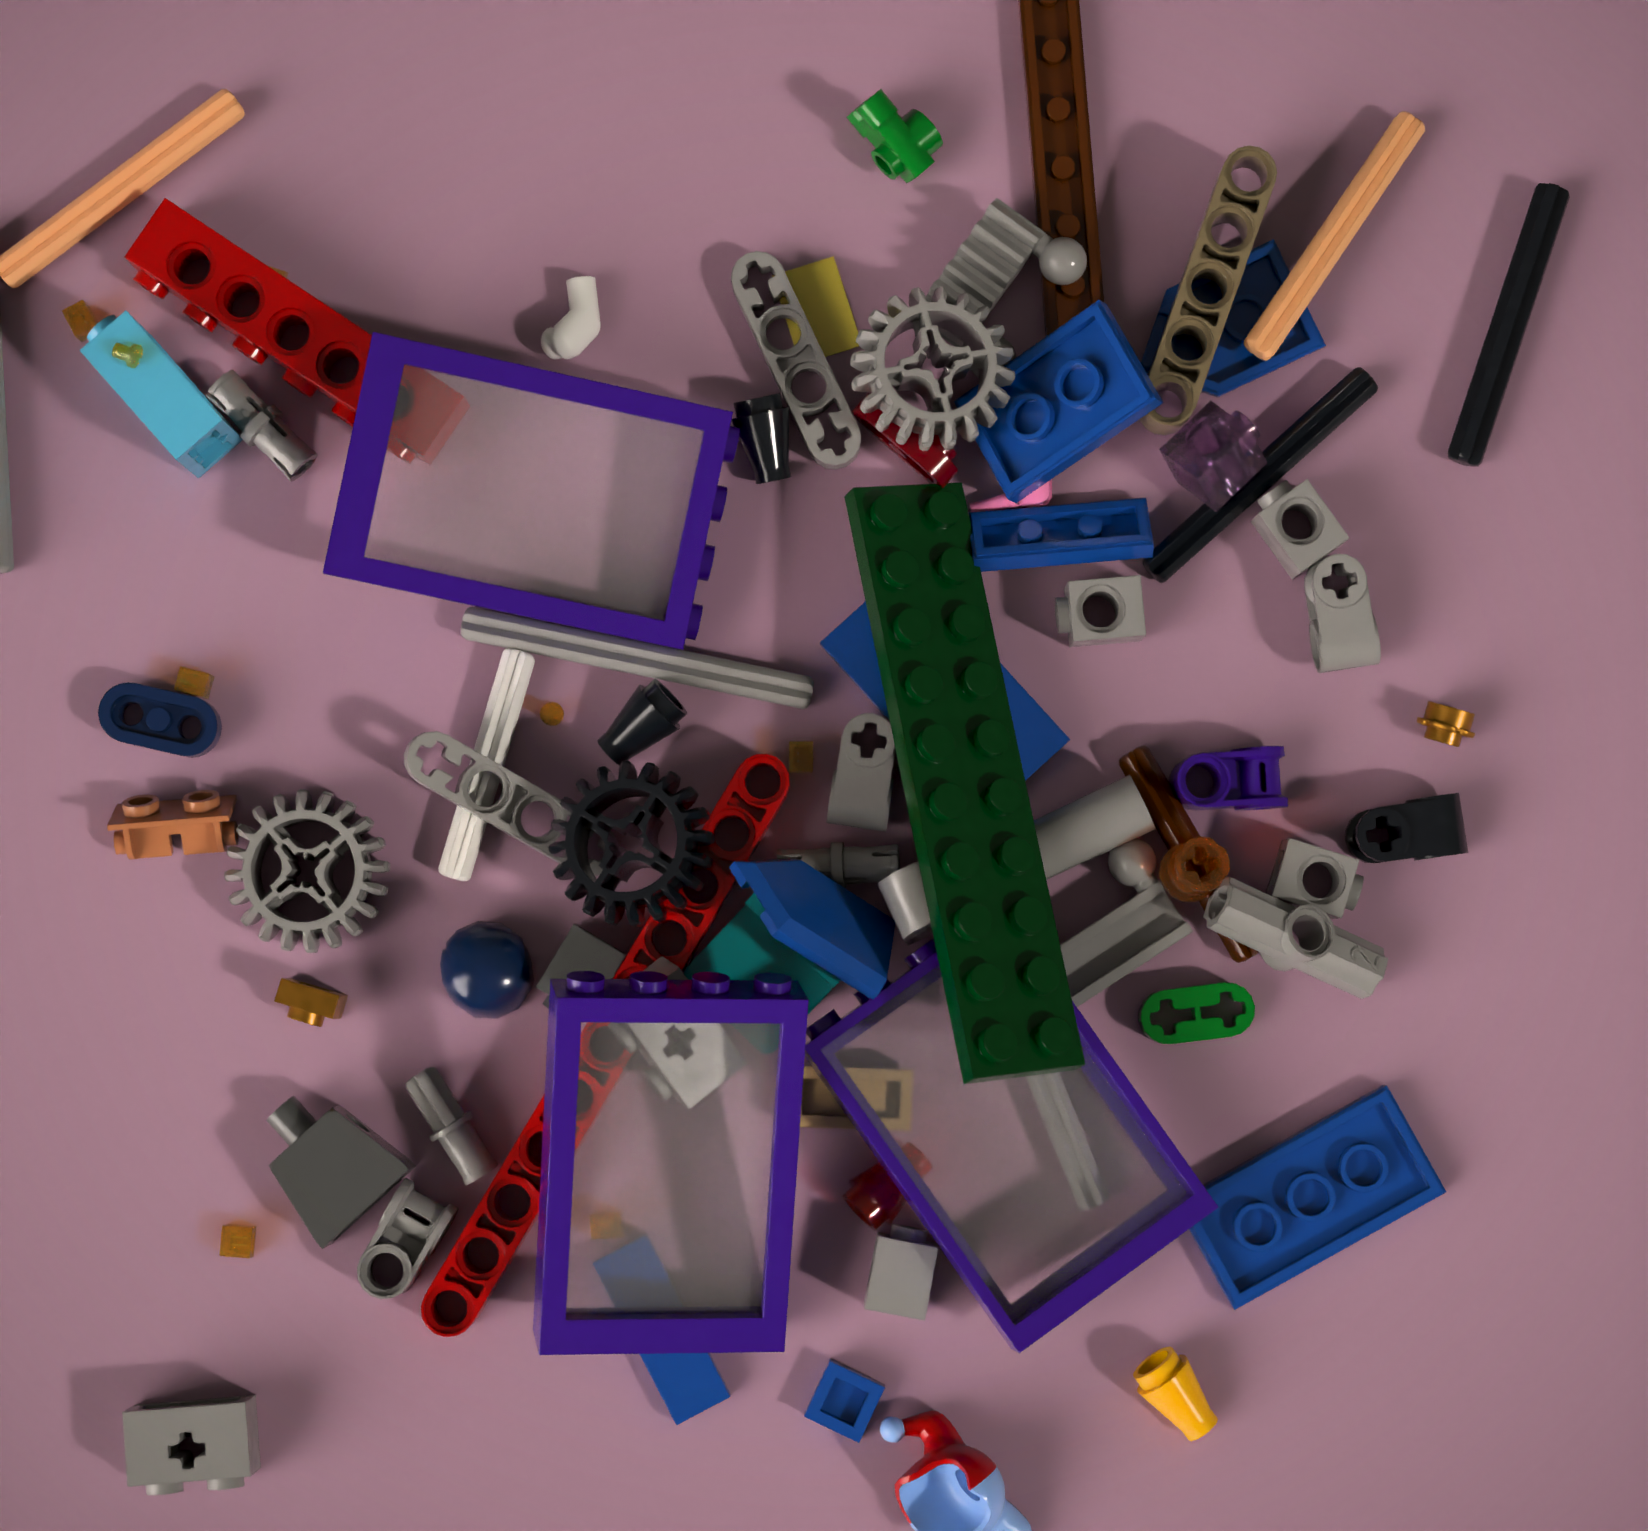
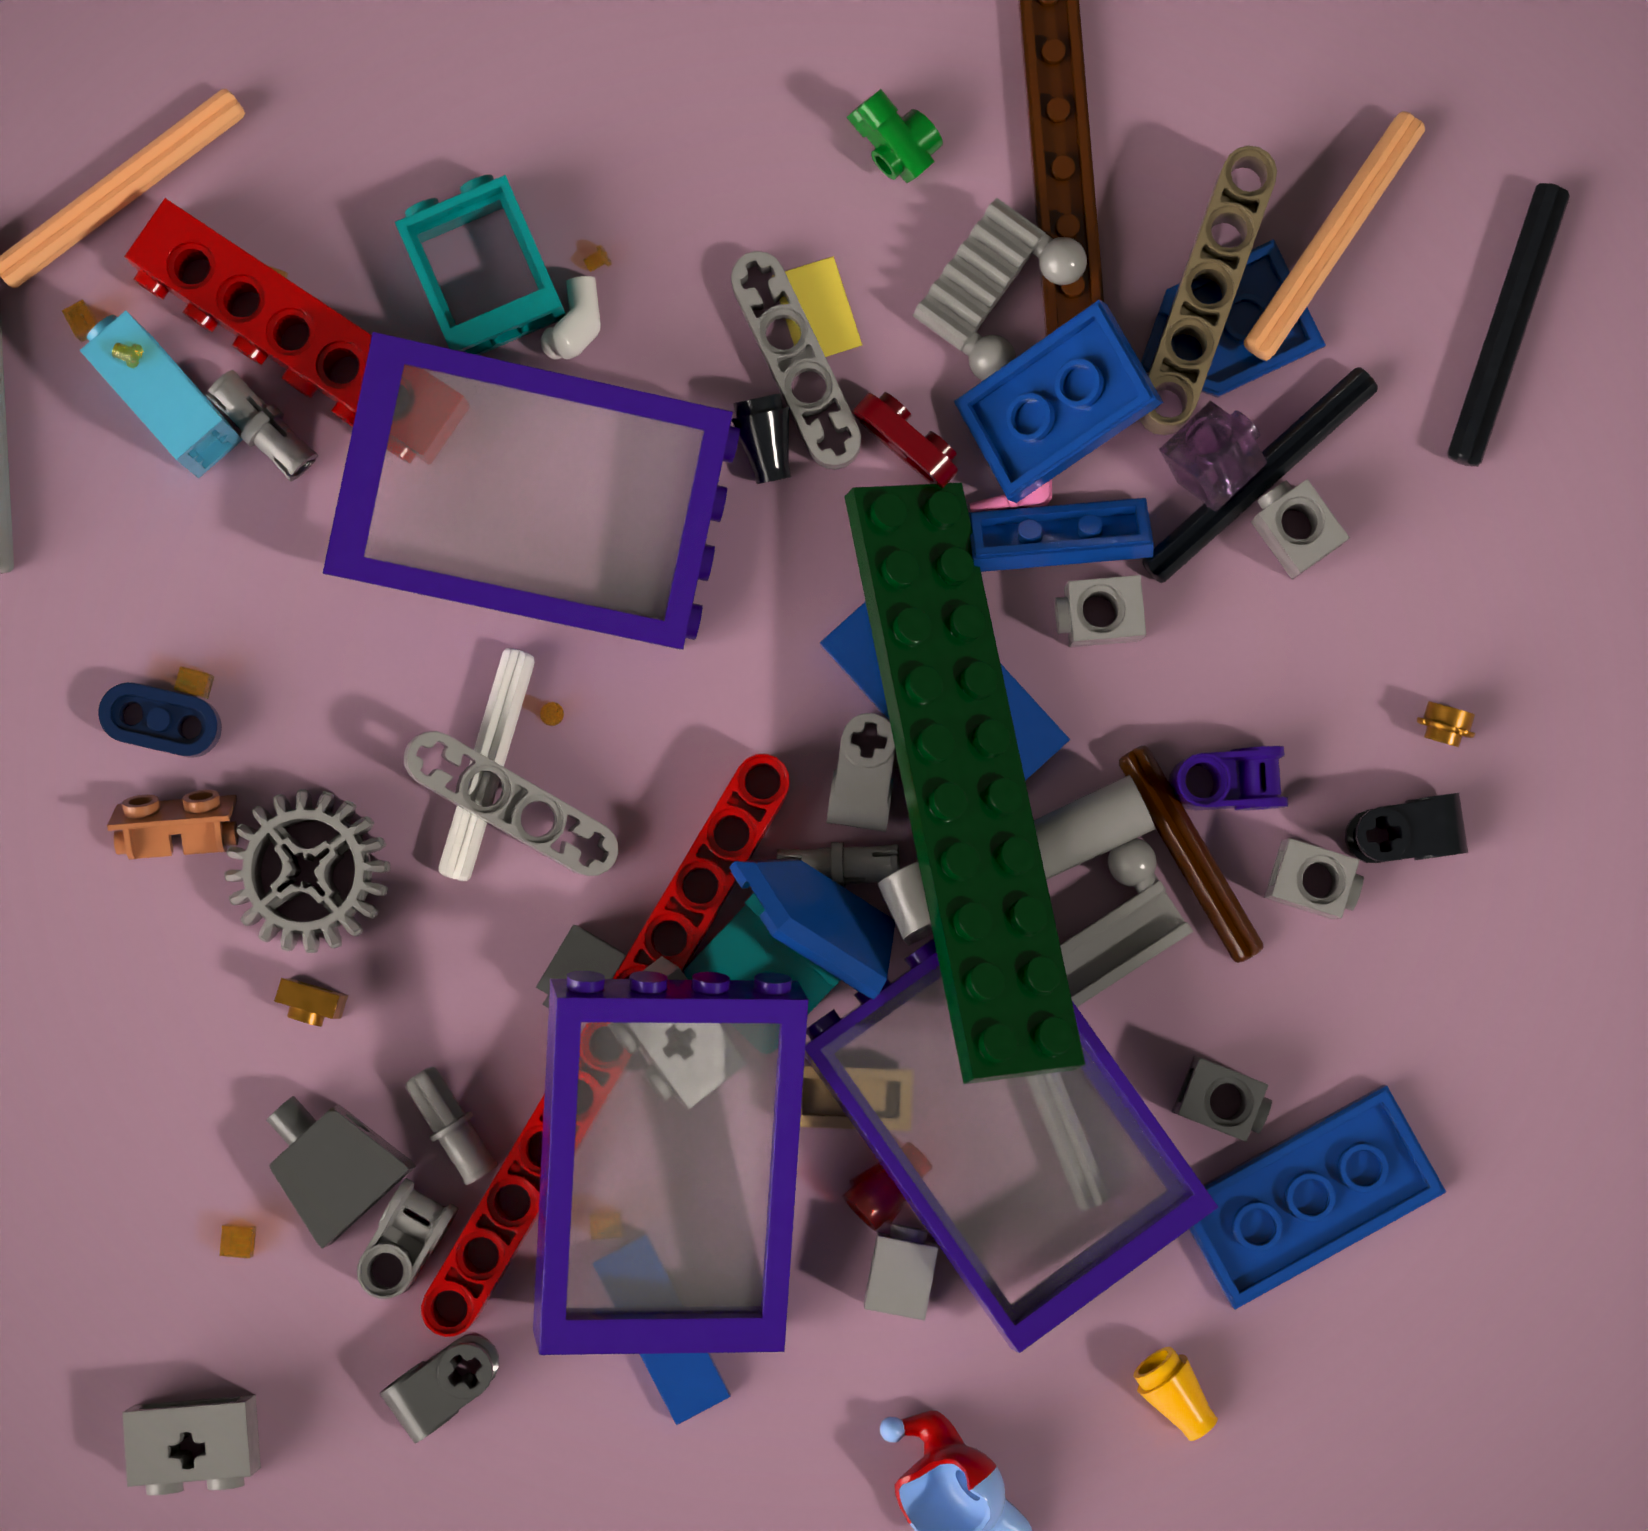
(436, 1391): none -> dark grey piece
(486, 969): dark blue hair -> none
(503, 324): none -> teal window
(597, 259): none -> clear yellow piece
(617, 868): black gear -> none
(637, 657): light grey axle -> none
(643, 721): black cone -> none
(800, 756): clear yellow piece -> none
(844, 1400): blue tile -> none
(957, 362): light grey gear -> none
(1187, 885): clear orange bush -> none
(1194, 998): green beam -> none
(1195, 1096): none -> dark grey brick
(1267, 927): light grey piece -> none
(1343, 628): light grey piece -> none

